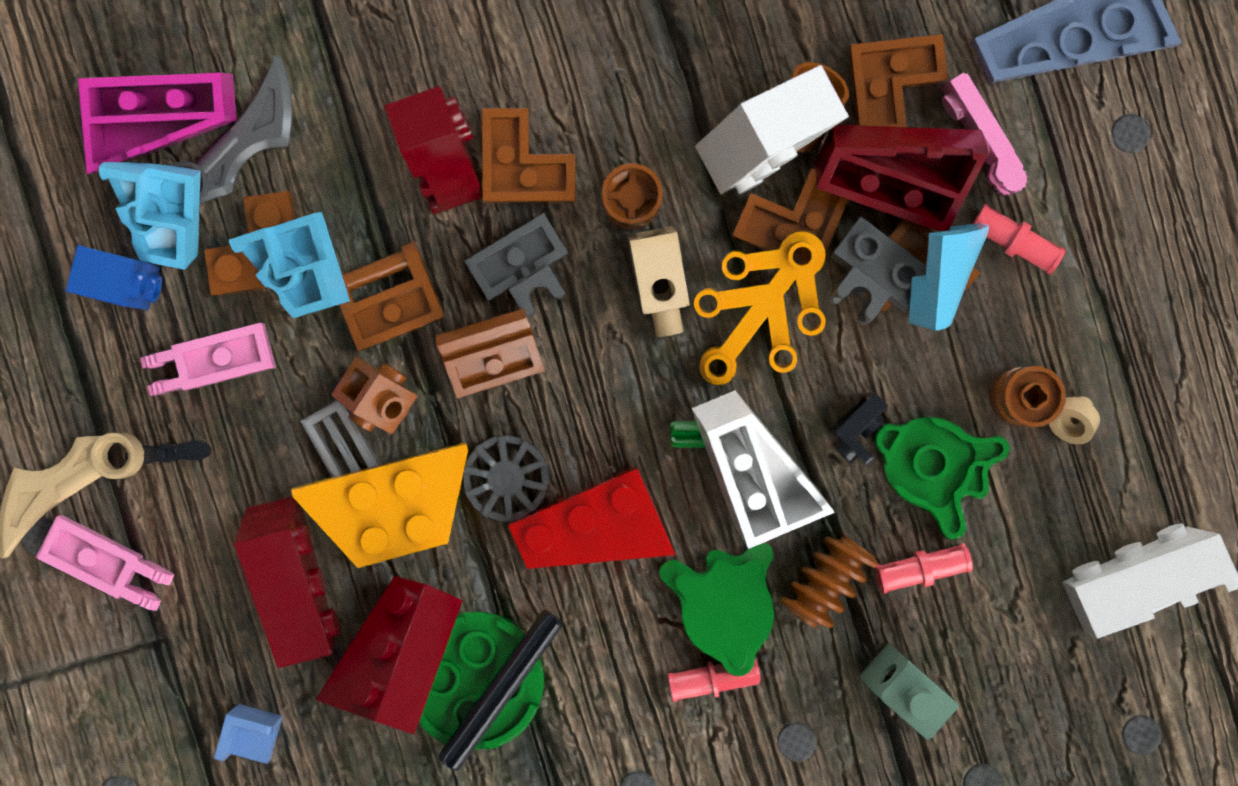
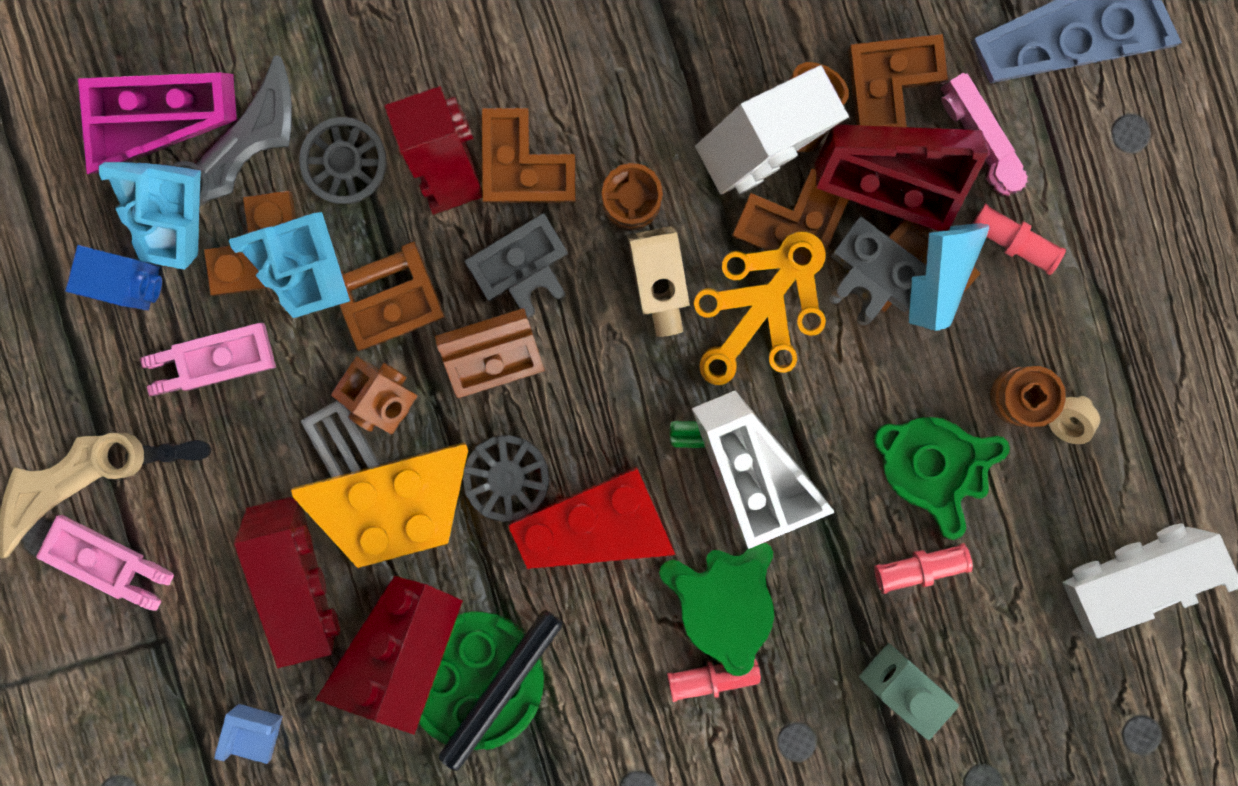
(342, 160): none -> dark grey wheel
(829, 581): dark orange piece -> none
(860, 419): black bracket -> none

